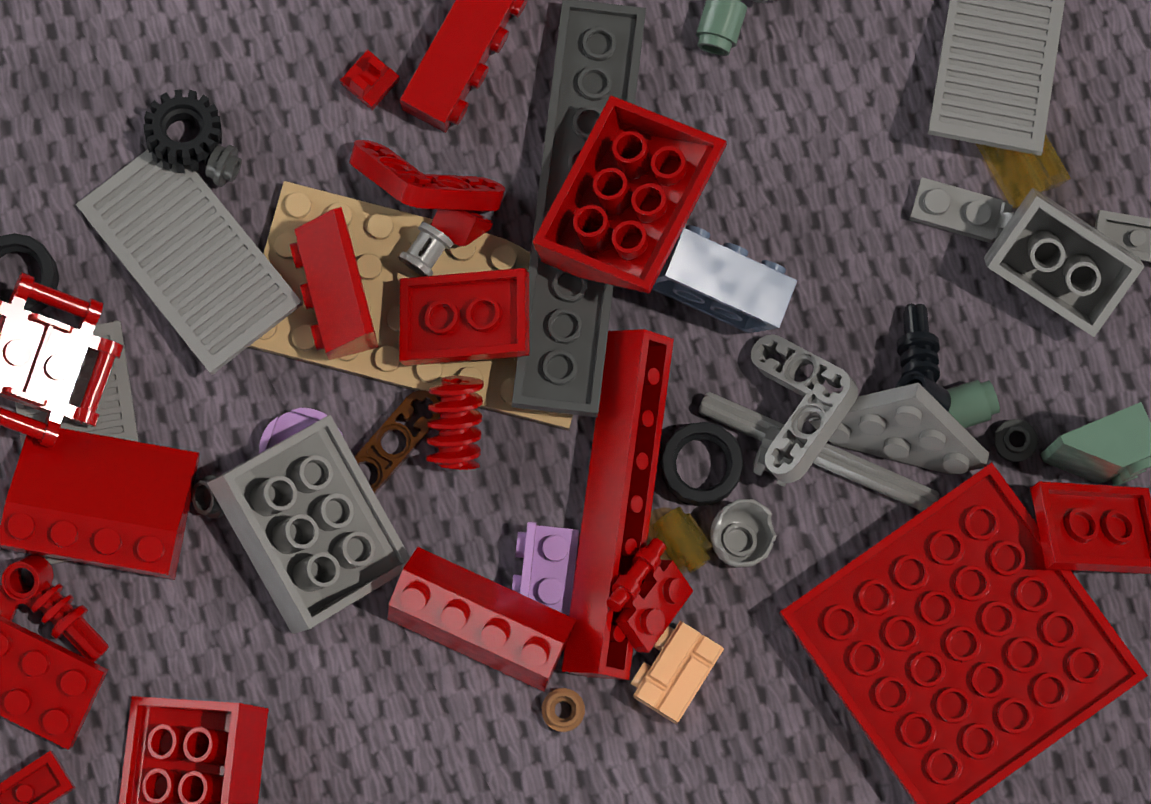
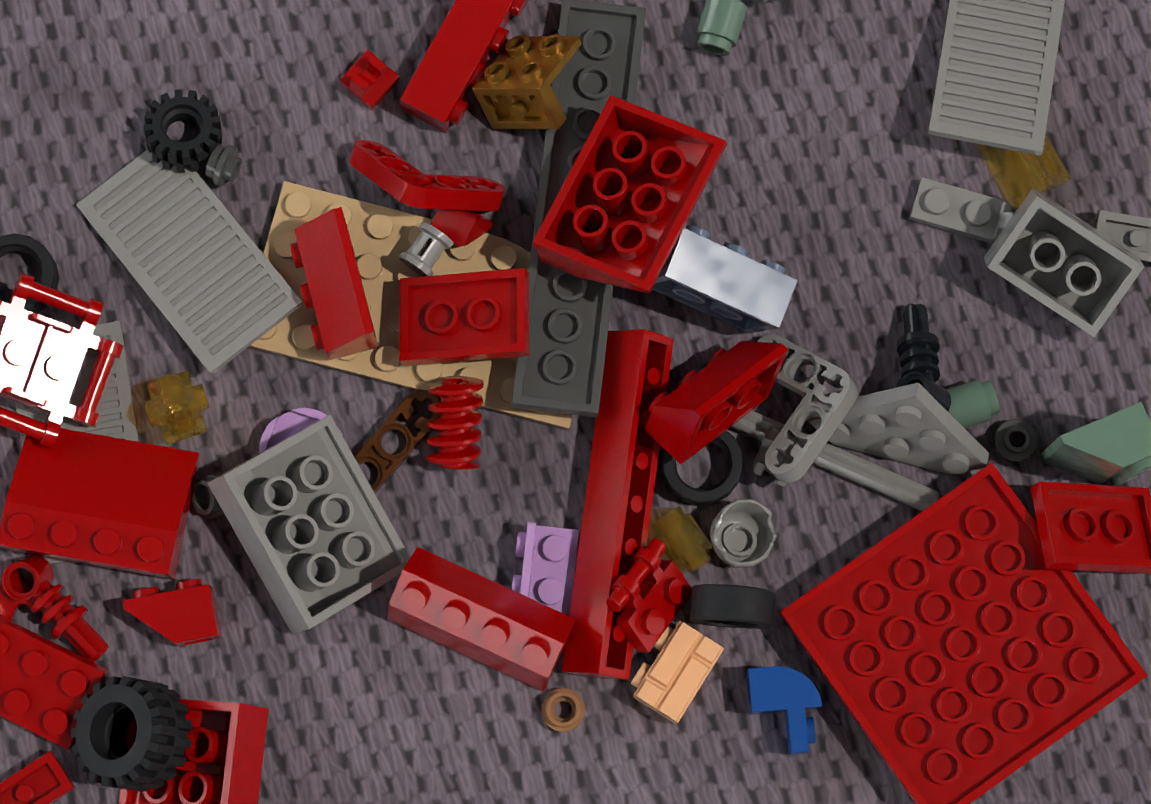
(104, 728): none -> black tyre
(177, 406): none -> clear yellow brick
(180, 615): none -> red slope
(518, 83): none -> pearl gold bracket
(714, 397): none -> red slope
(731, 606): none -> black tyre
(785, 691): none -> blue brick

